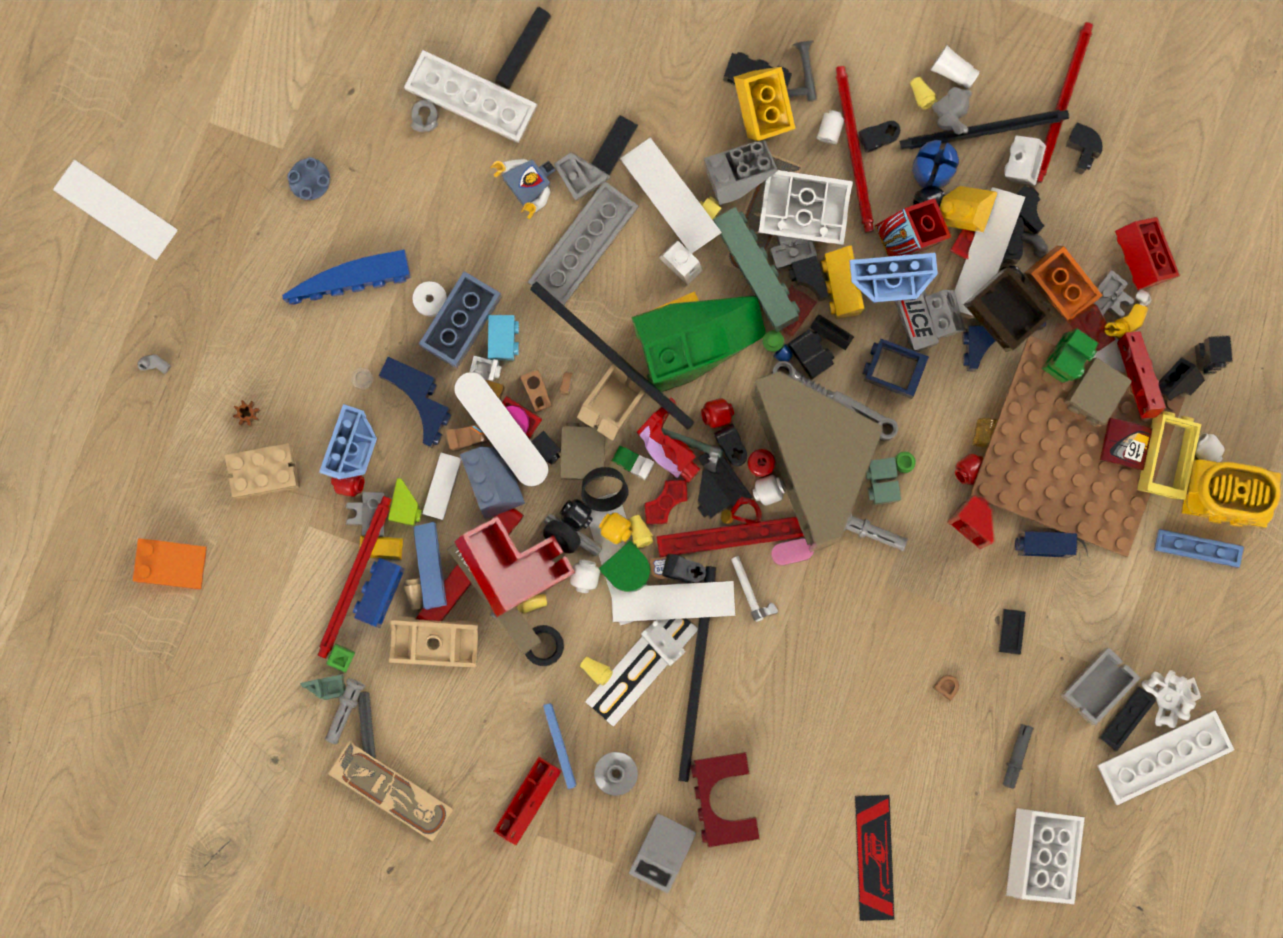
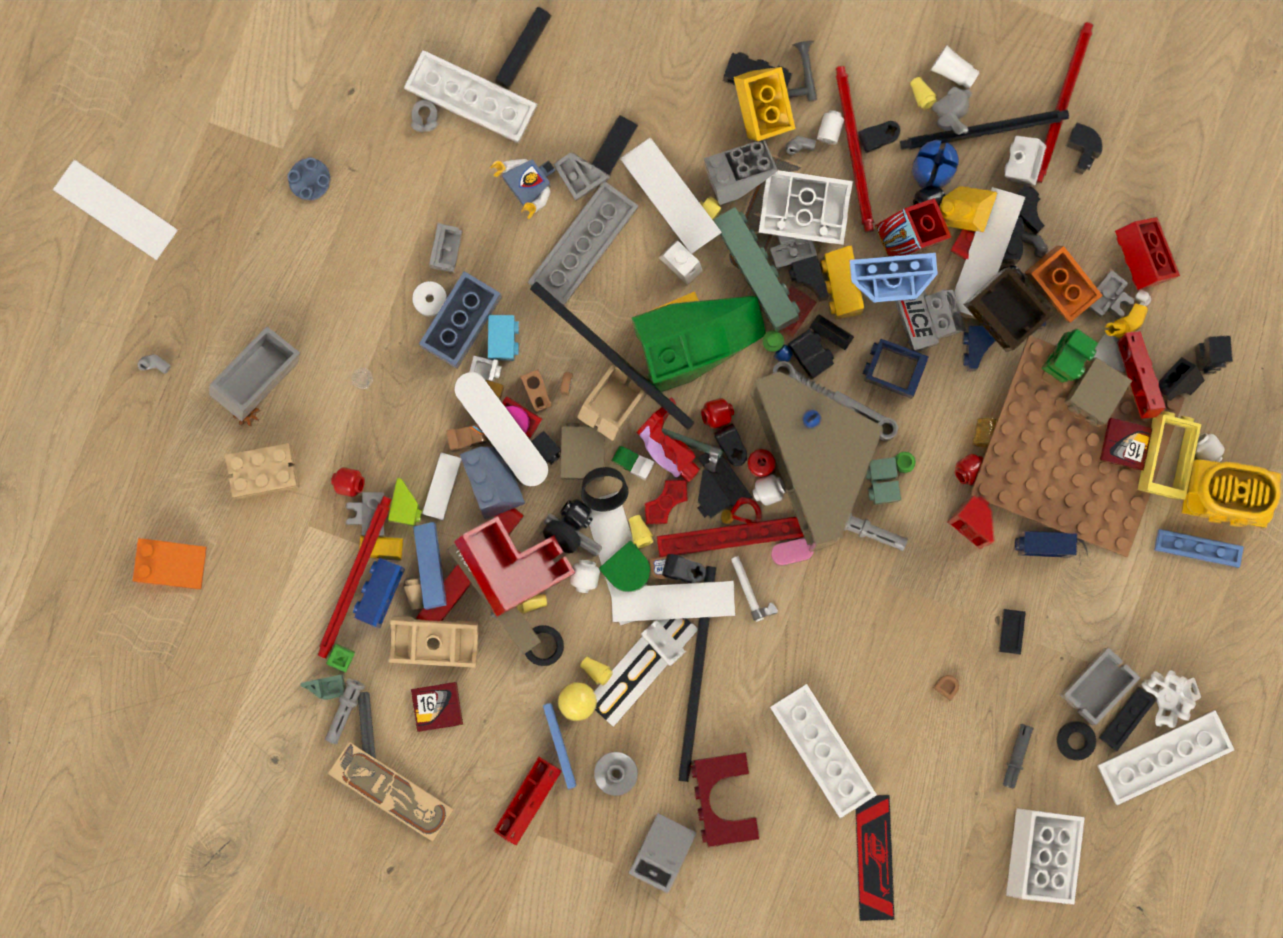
(254, 373): none -> light grey piece
(349, 445): light blue wedge -> none
(353, 276): blue slope -> none
(418, 388): dark blue arch -> none
(437, 706): none -> slope
(445, 248): none -> light grey hinge
(577, 701): none -> light yellow piece
(615, 528): yellow head -> none
(799, 143): none -> light grey arm
(814, 422): none -> blue hinge
(823, 751): none -> white plate
(1089, 736): none -> black tyre
(1092, 324): clear red plate -> none

